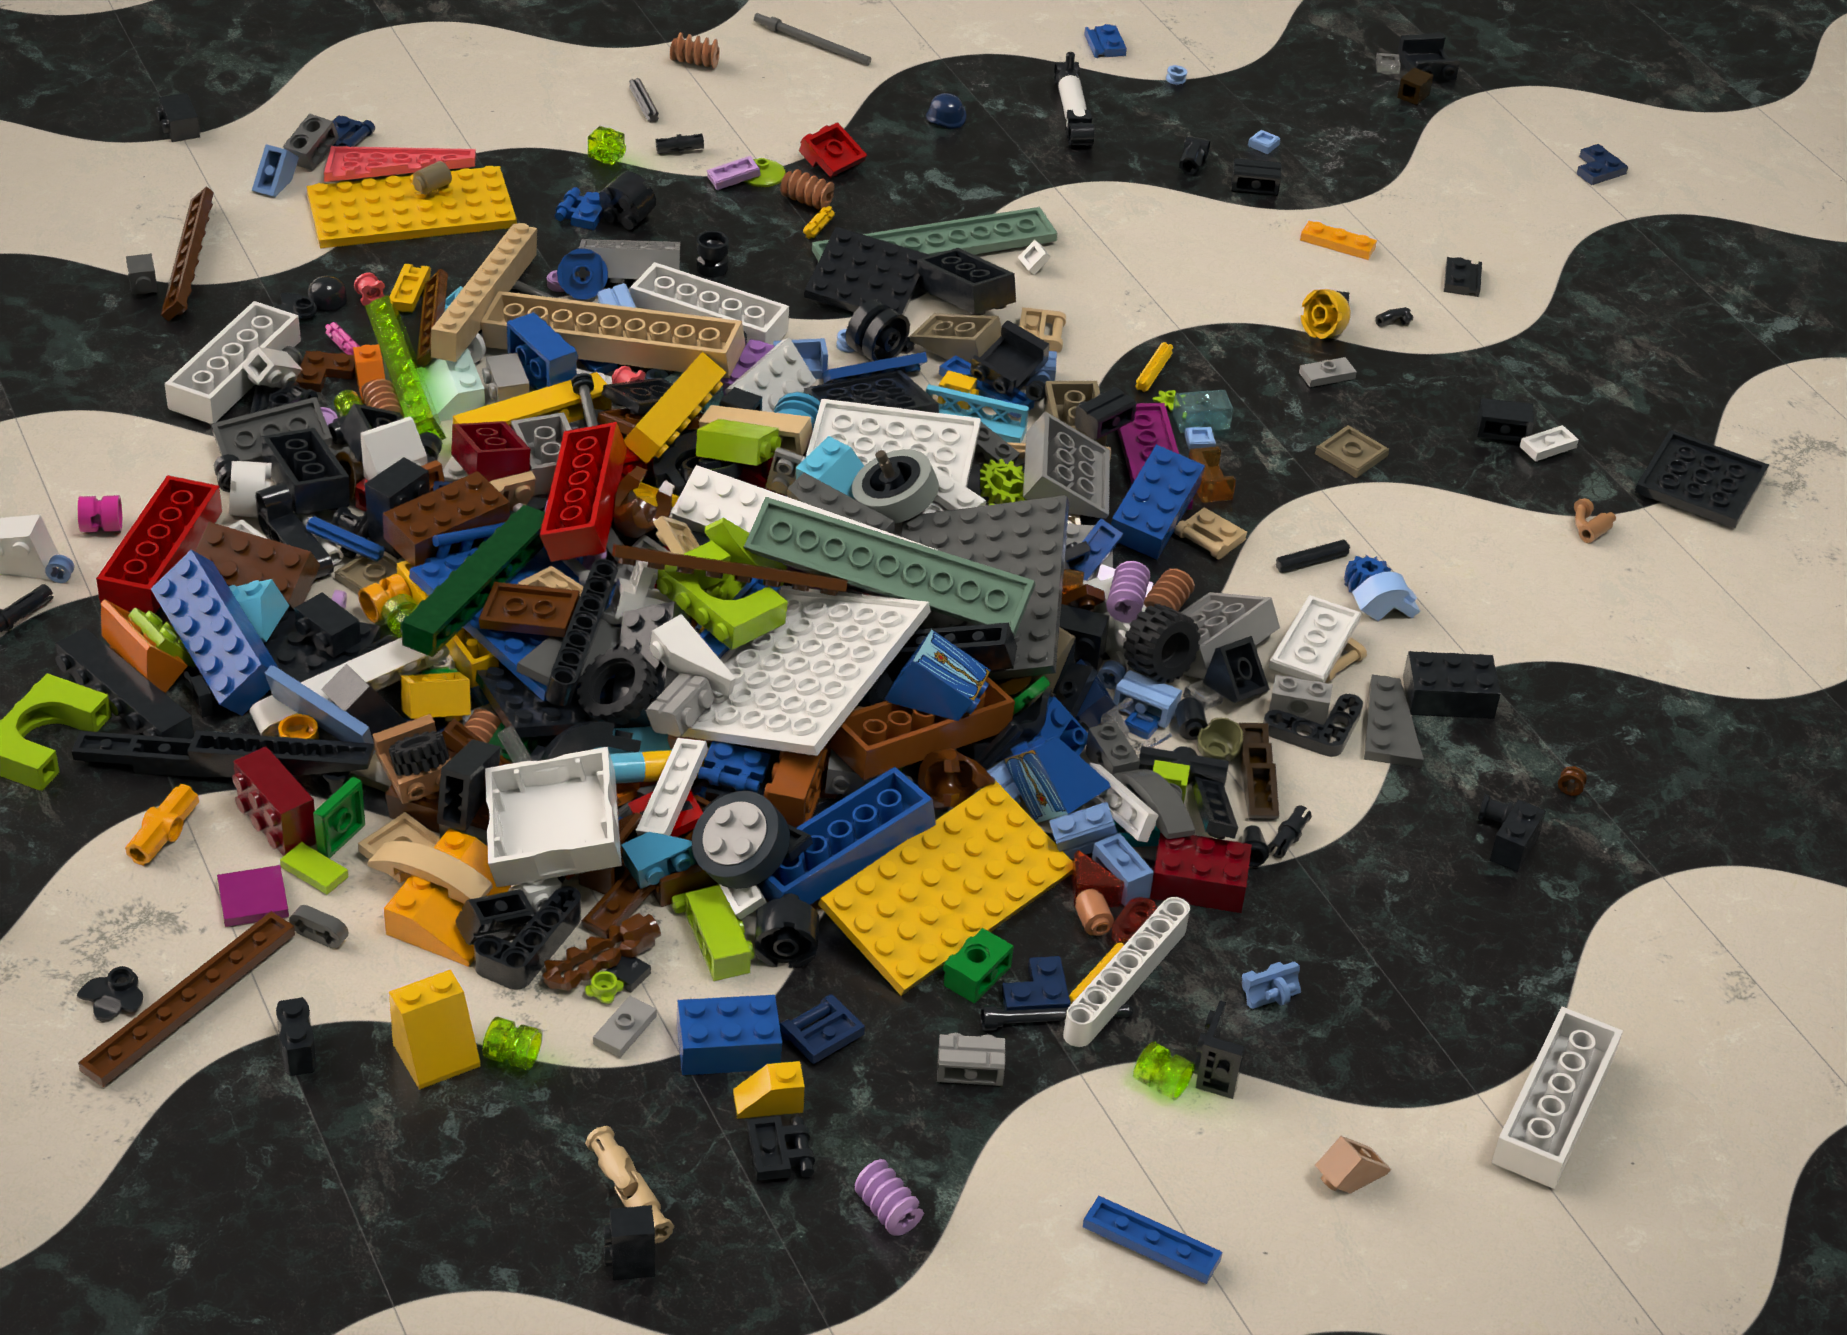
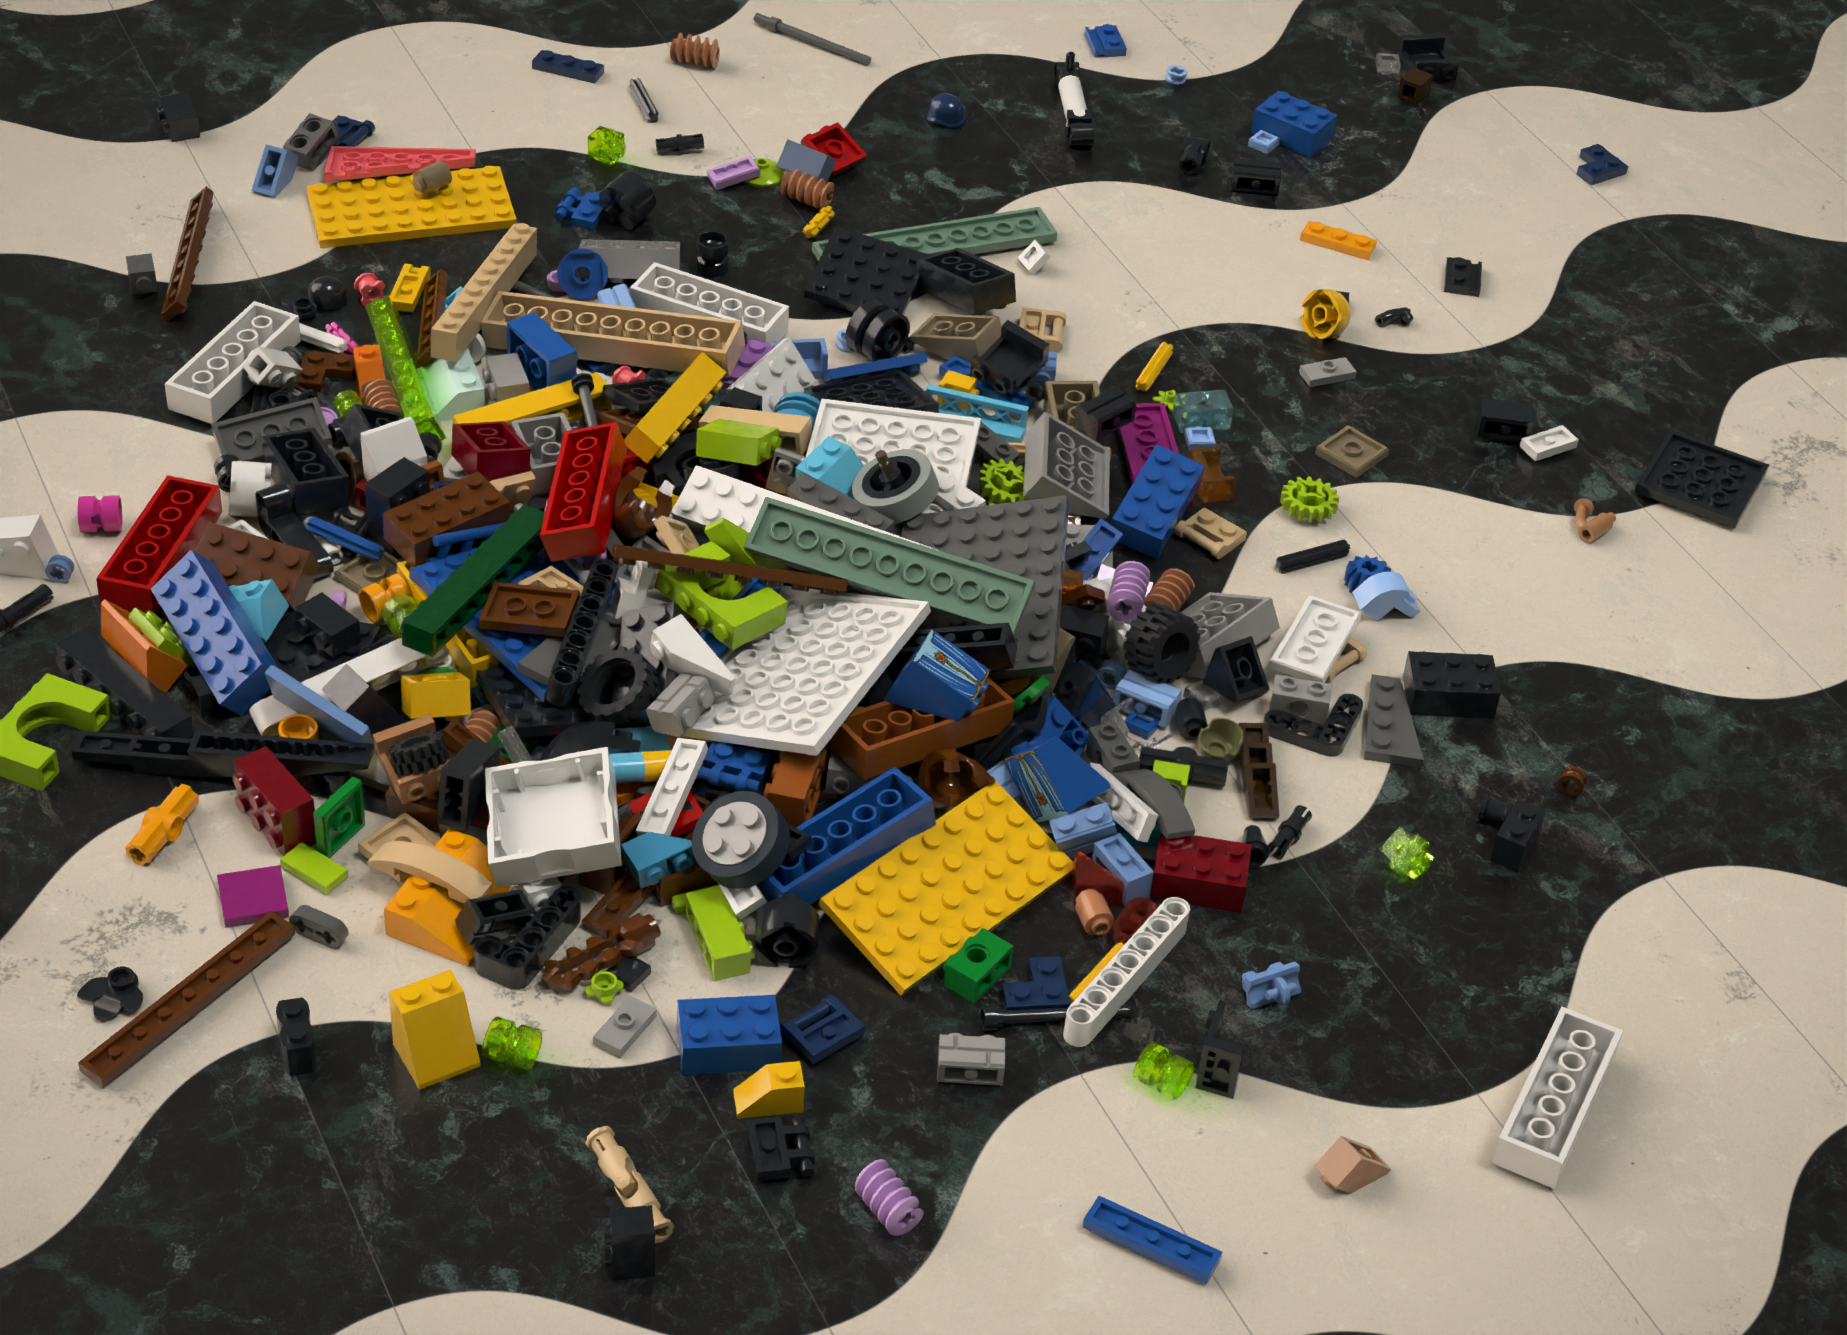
(322, 339): none -> white axle
(568, 66): none -> dark blue plate
(805, 159): none -> sand blue brick
(1214, 808): black plate -> none
(1295, 122): none -> blue brick
(1309, 499): none -> lime gear
(1407, 853): none -> clear neon green brick

